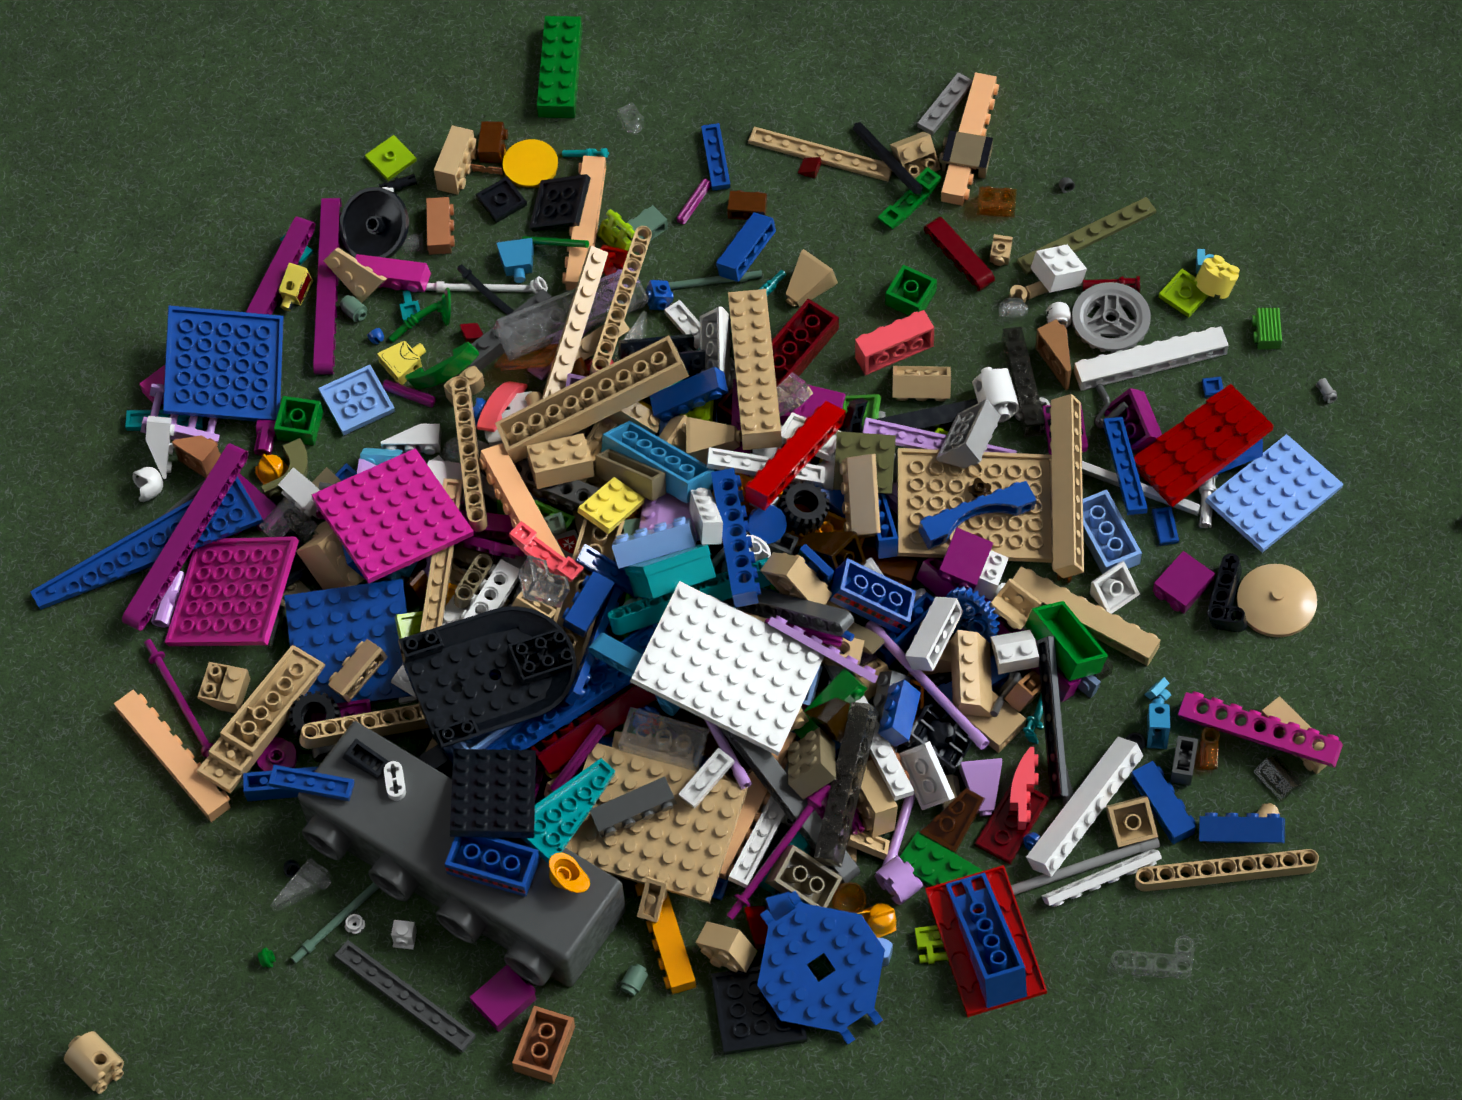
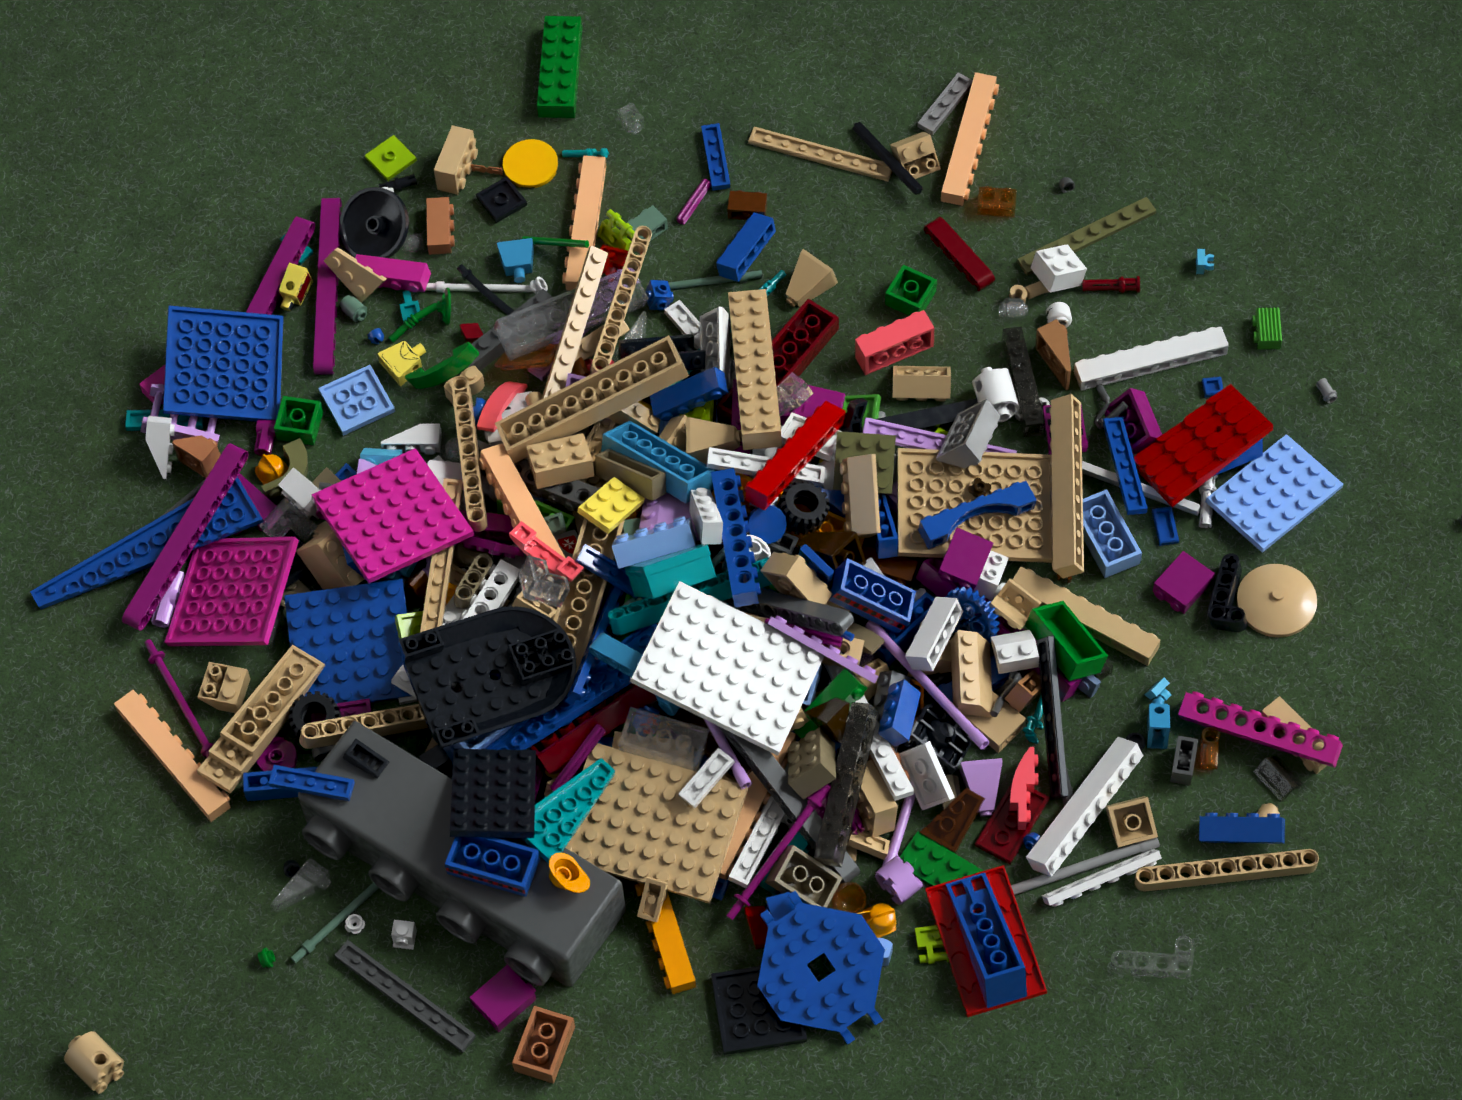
(149, 482): white helmet -> none
(357, 670): tan slope -> none
(390, 781): white beam -> none
(409, 393): magenta axle -> none
(491, 142): reddish brown brick -> none
(560, 202): black plate -> none
(587, 603): blue brick -> none
(632, 807): dark grey brick -> none
(634, 979): sand green brick -> none
(726, 947): tan piece -> none
(810, 167): dark red slope -> none
(909, 202): green slope -> none
(967, 151): dark tan panel -> none
(1001, 250): tan brick -> none
(1111, 299): light grey gear -> none
(1114, 588): white slope -> none
(1164, 804): blue brick -> none
(1183, 293): lime plate -> none
(1217, 277): light yellow brick -> none

